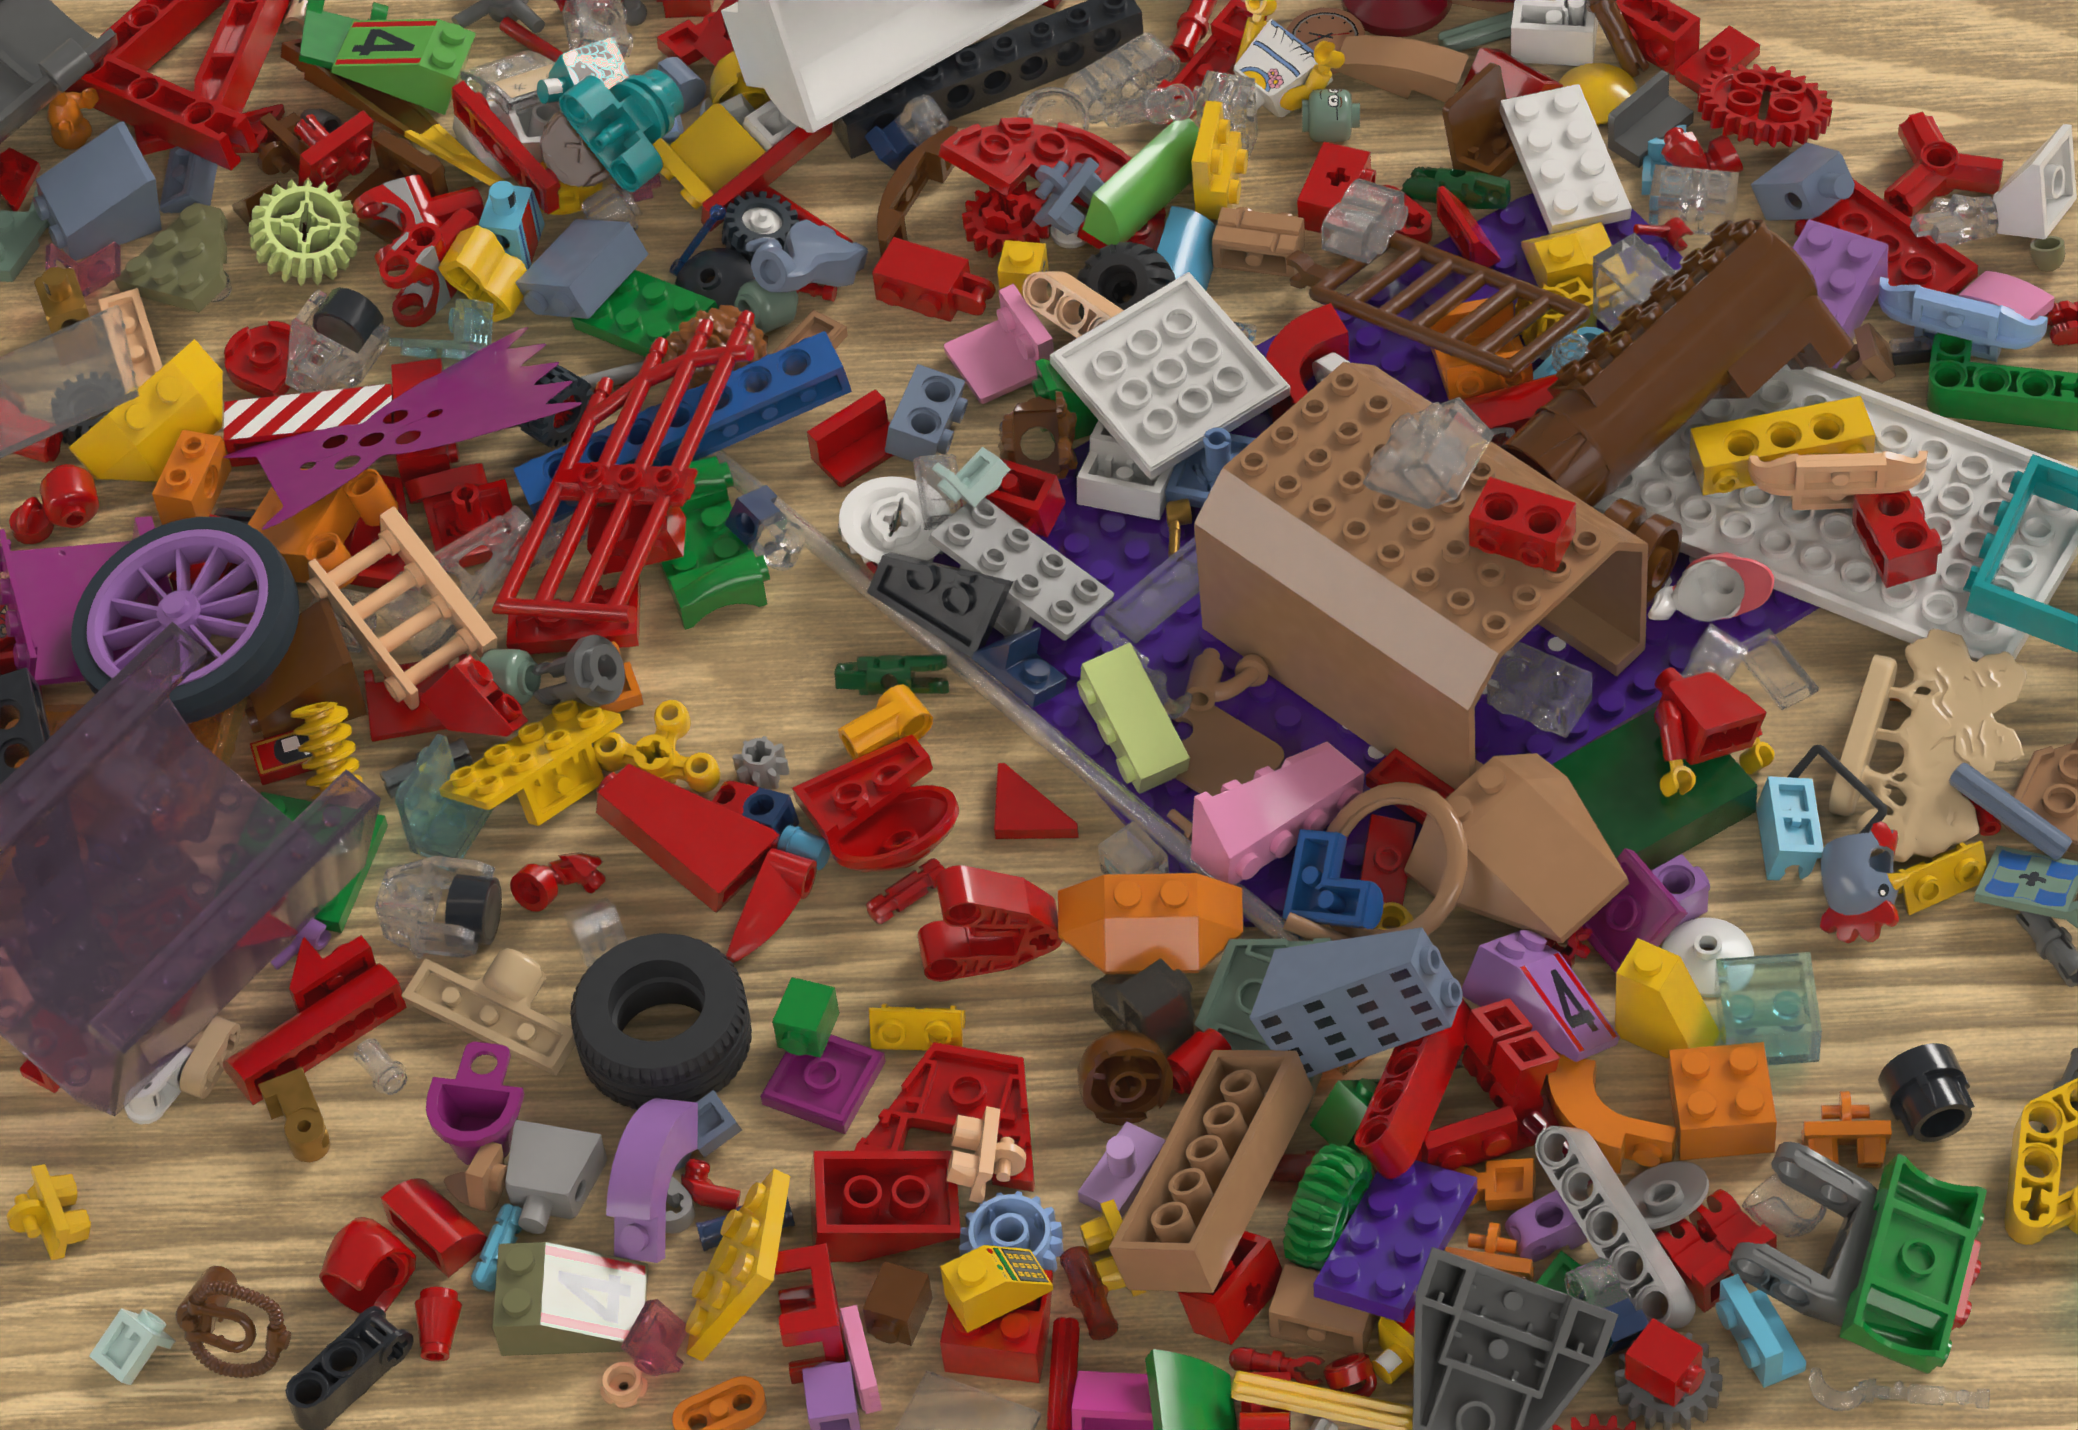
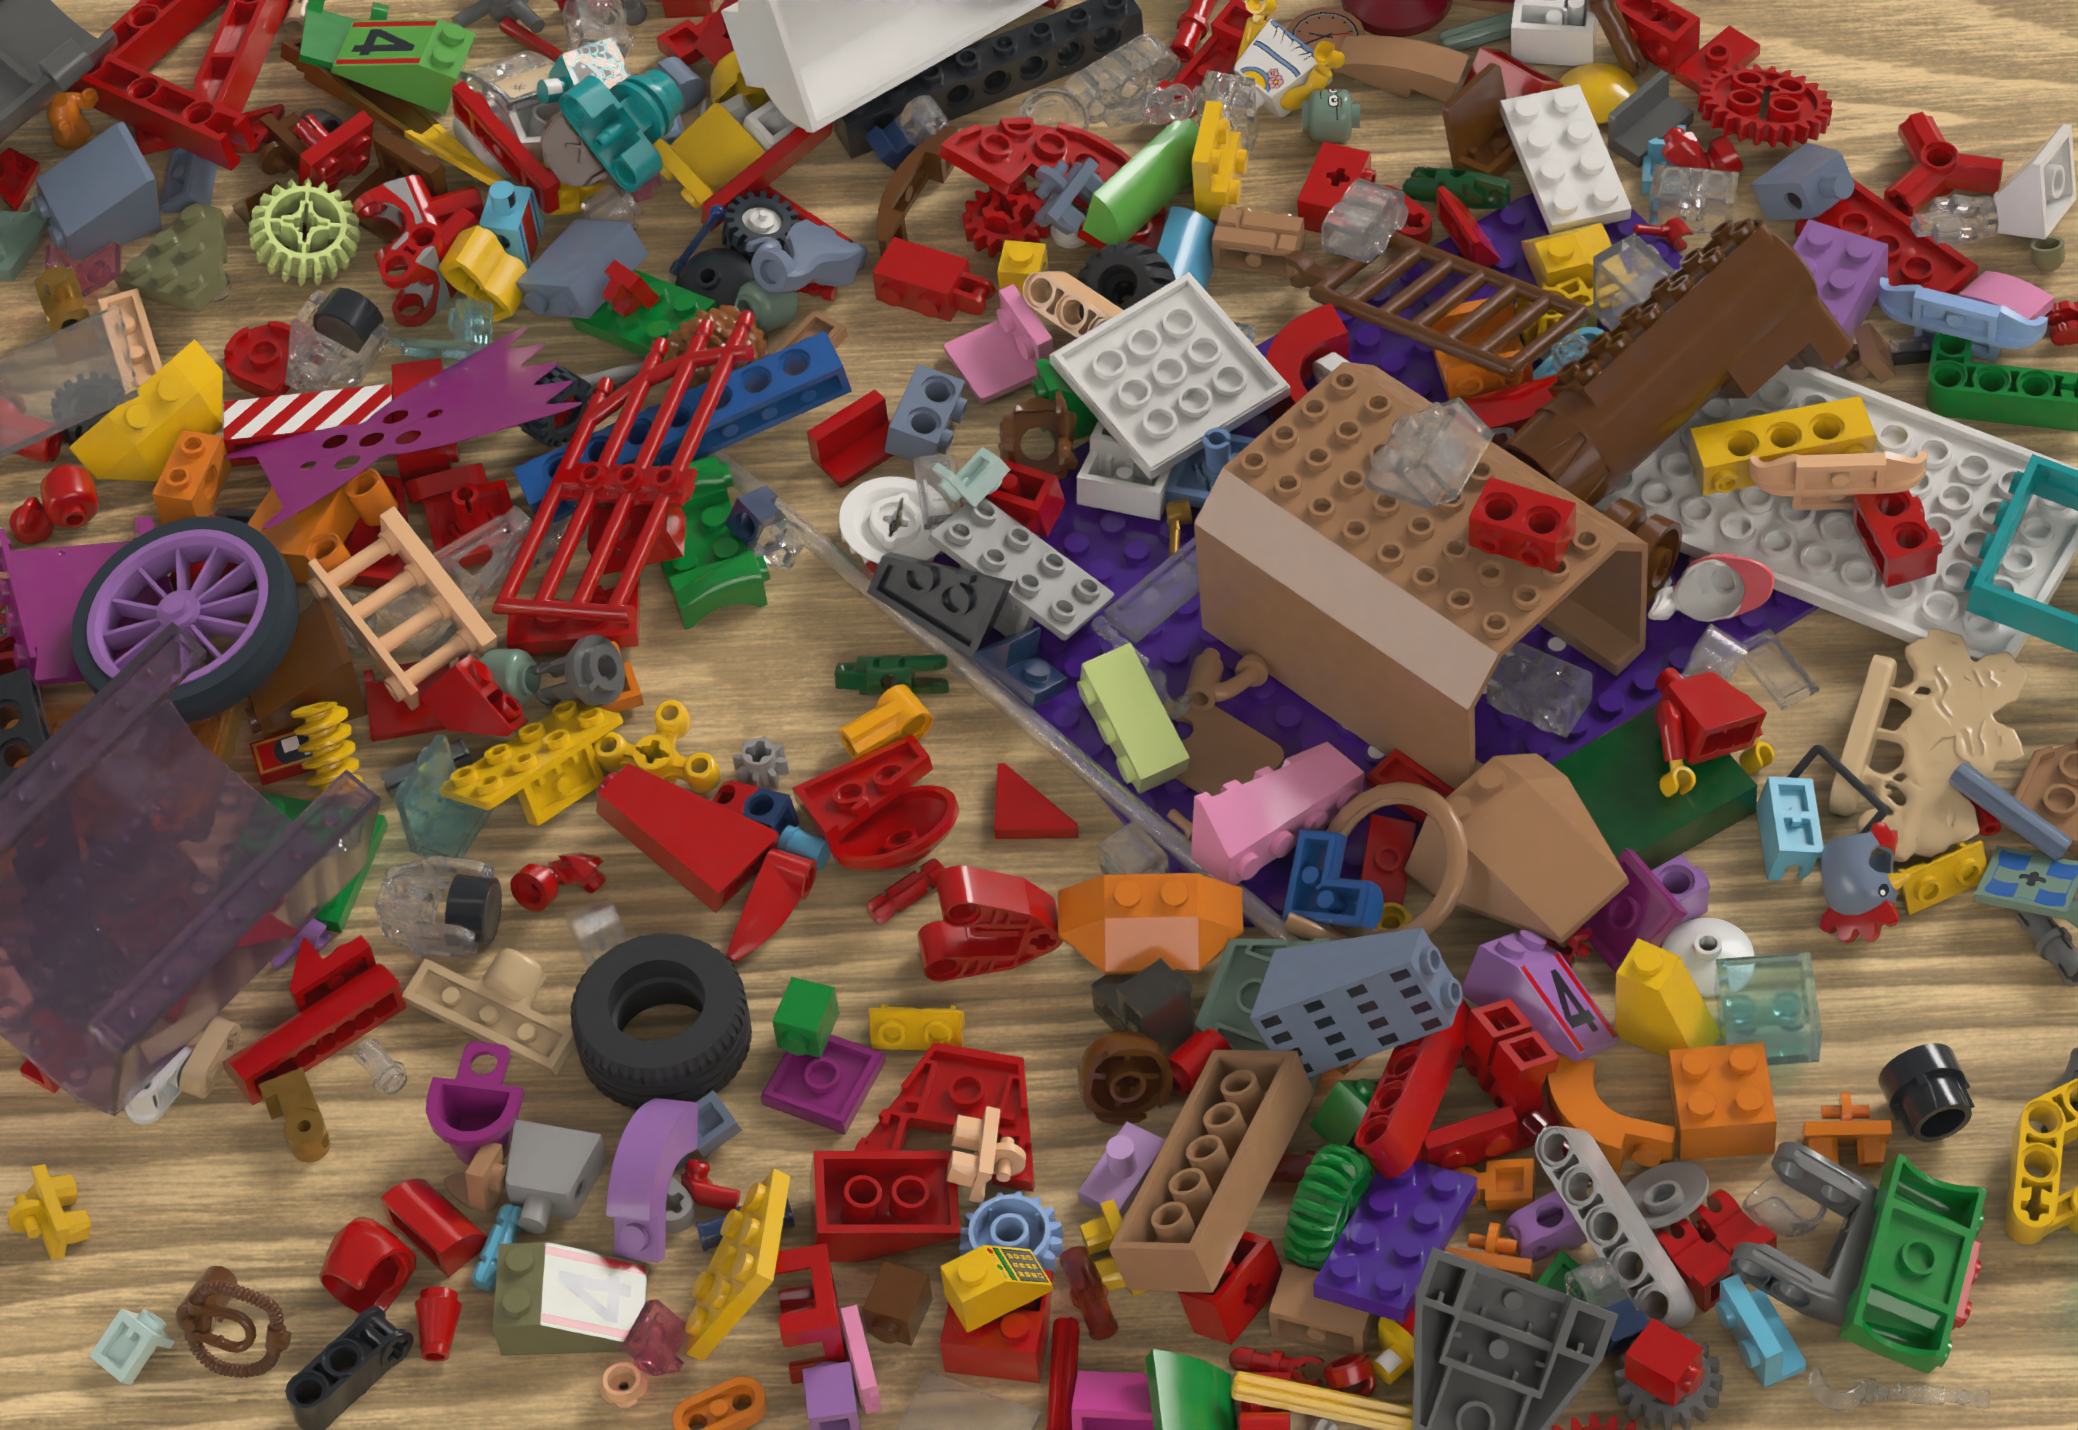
(627, 290): none -> red tile

